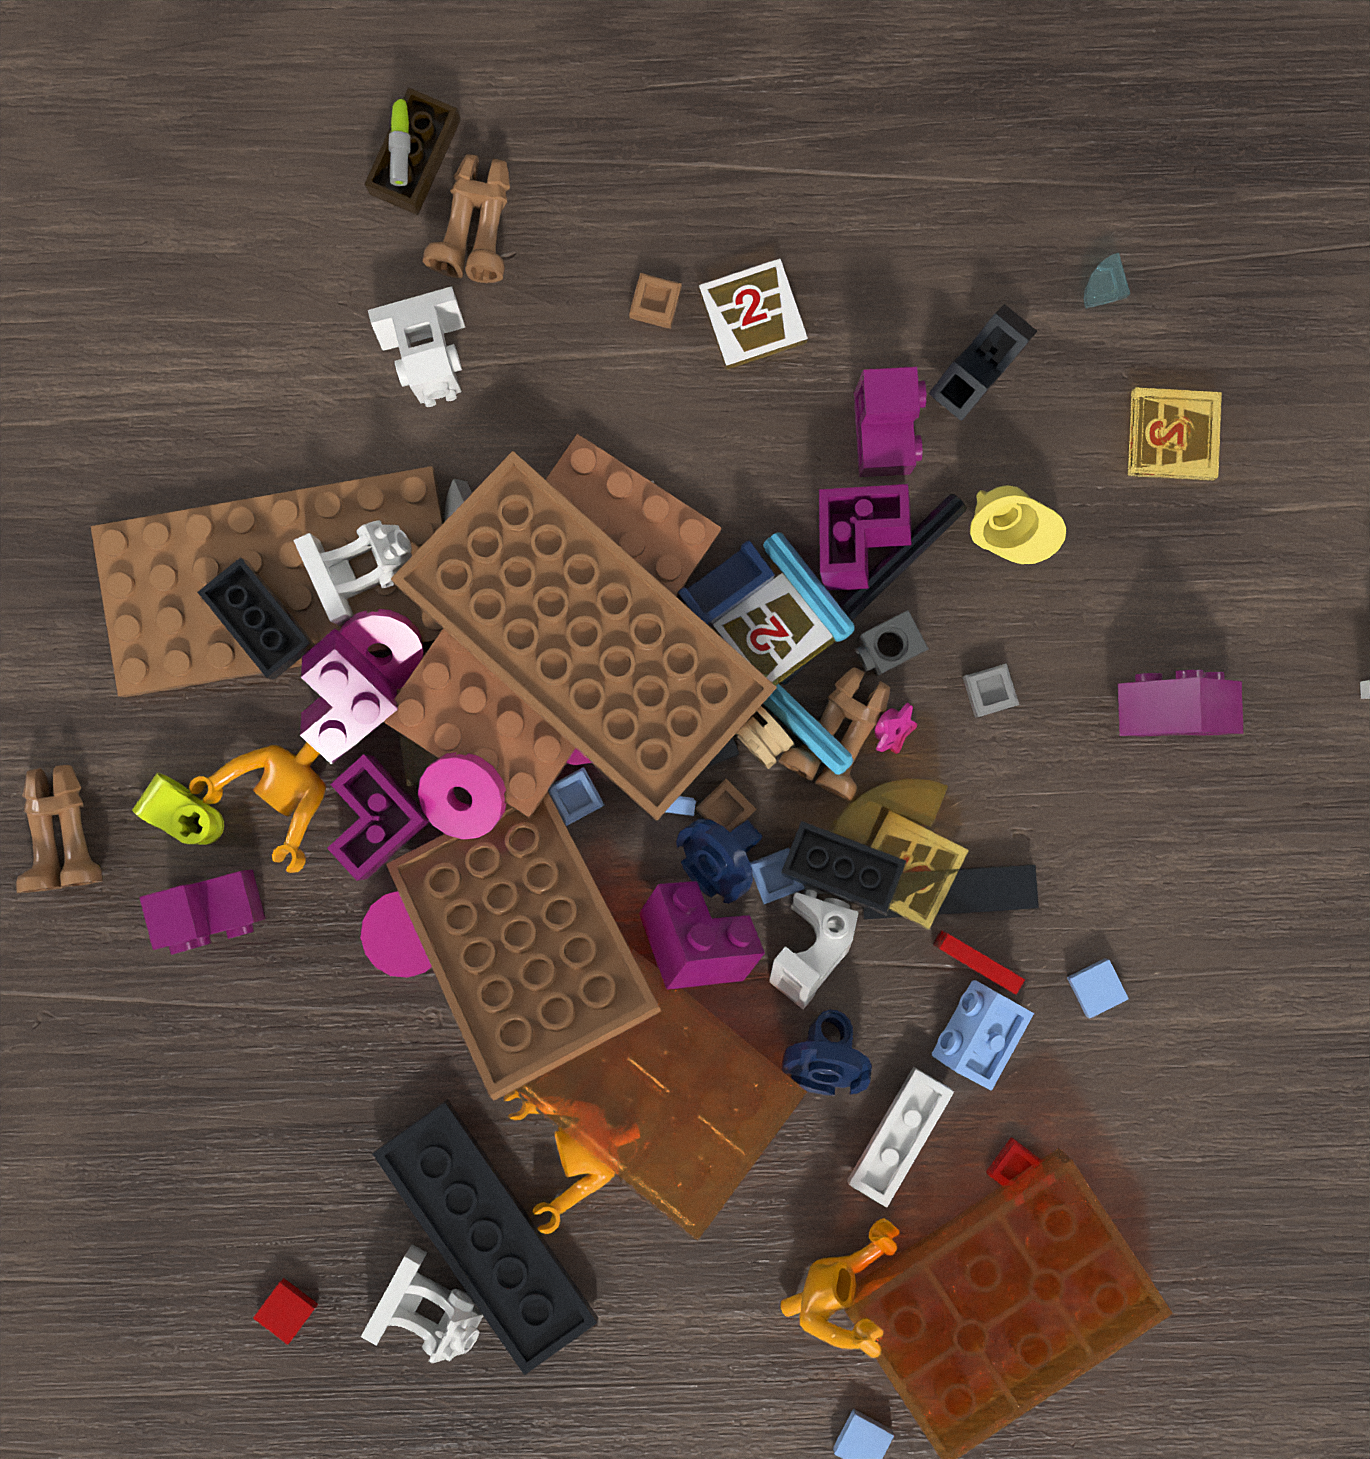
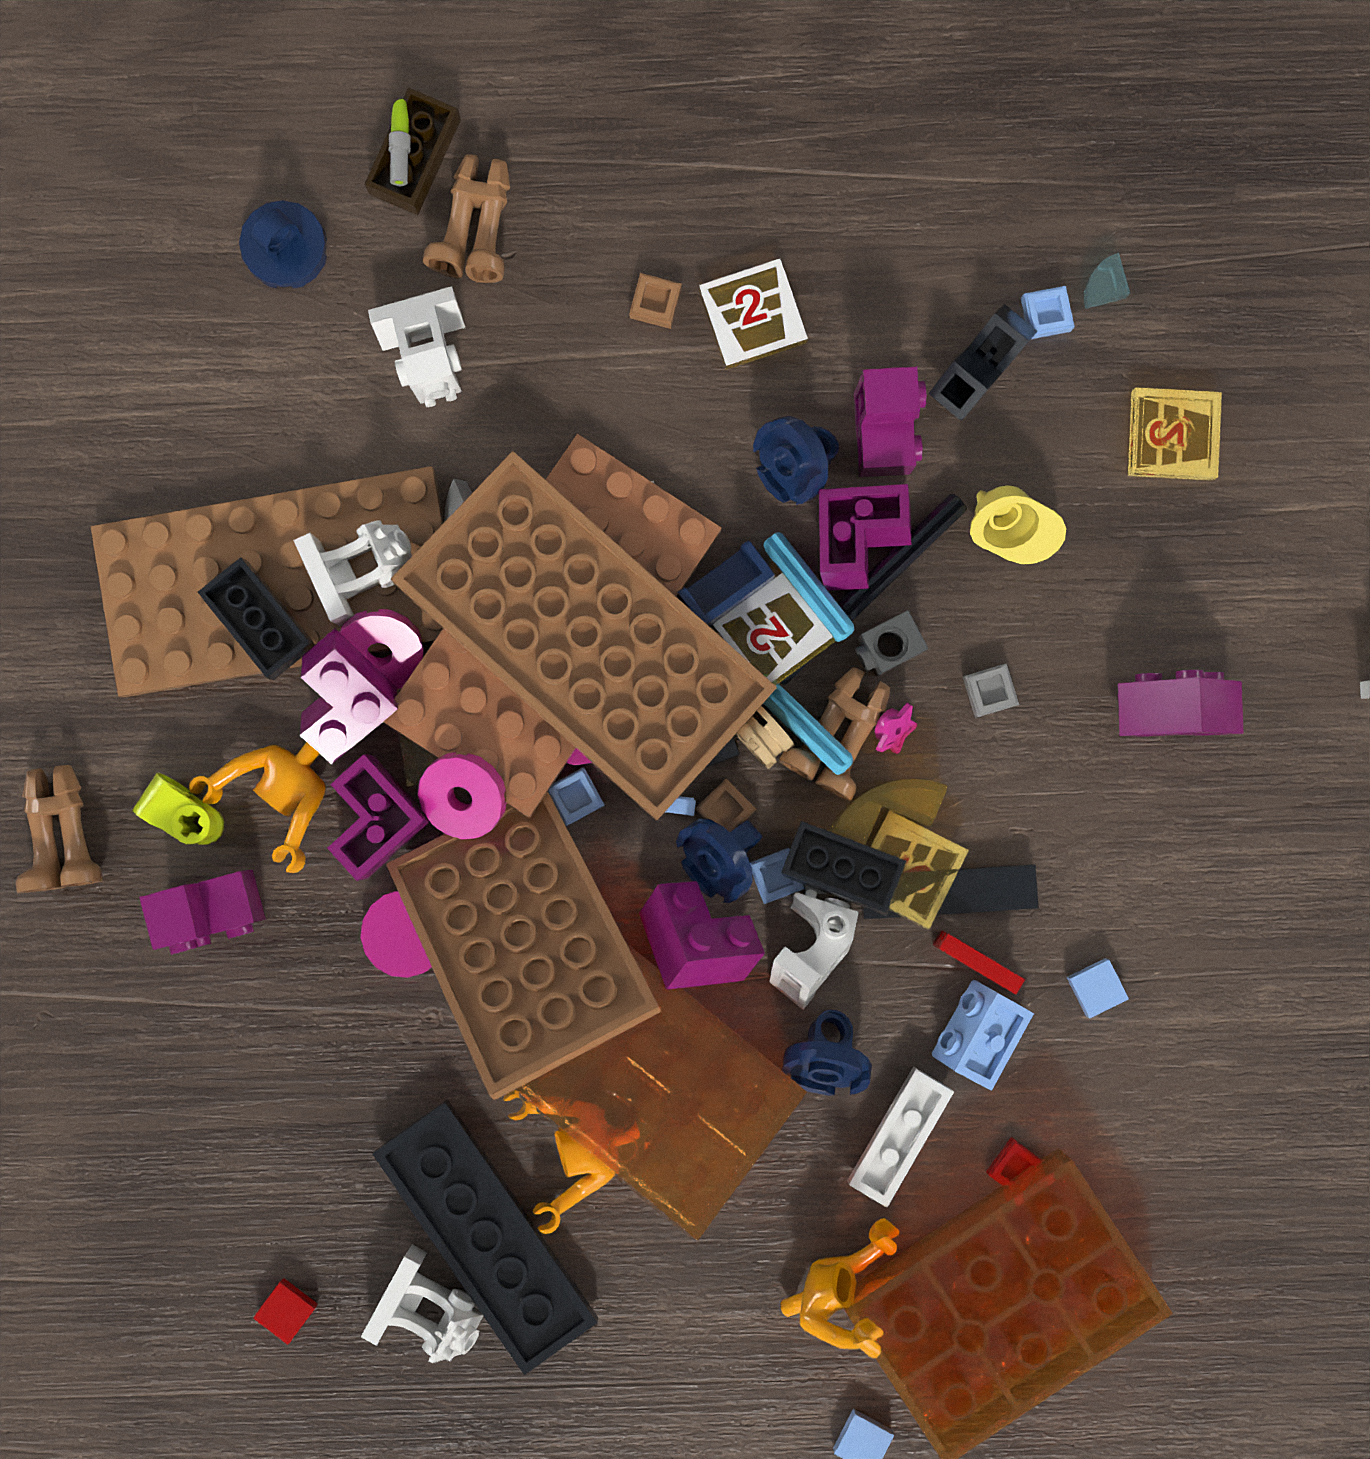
(283, 244): none -> dark blue tile
(794, 458): none -> dark blue tile
(1048, 311): none -> light blue tile

